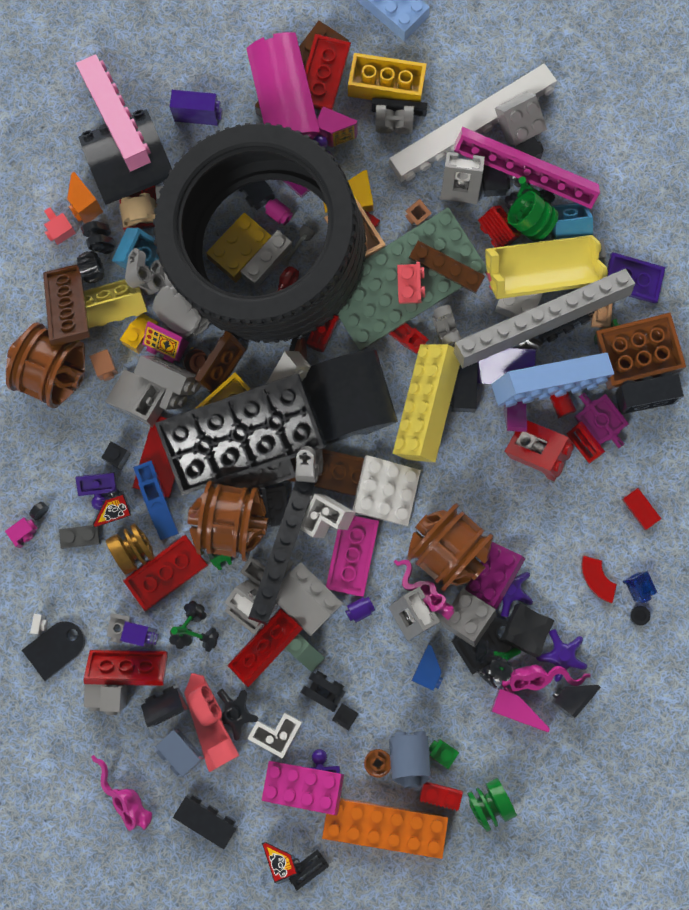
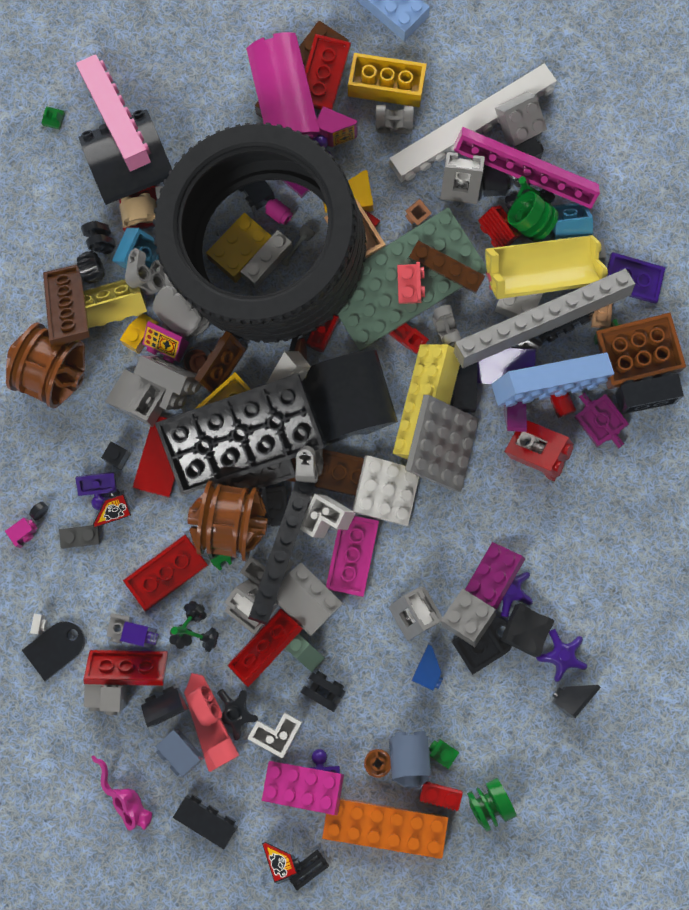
(53, 118): none -> green tile
(58, 227): coral brick -> none
(83, 203): orange slope -> none
(104, 365): nougat brick -> none
(130, 549): pearl gold wheel -> none
(155, 500): blue slope -> none
(195, 107): dark purple brick -> none
(288, 277): red piece -> none
(345, 716): black tile -> none
(360, 609): dark purple brick -> none
(420, 108): black tile -> none
(434, 600): dark pink animal -> none
(441, 443): none -> light grey plate
(450, 547): dark orange wheel -> none
(499, 669): black plant -> none
(513, 707): dark pink slope -> none
(536, 678): dark pink animal -> none
(587, 440): red tile -> none
(596, 580): red tile -> none
(640, 586): clear blue brick -> none
(640, 615): black tile -> none
(641, 509): red tile -> none

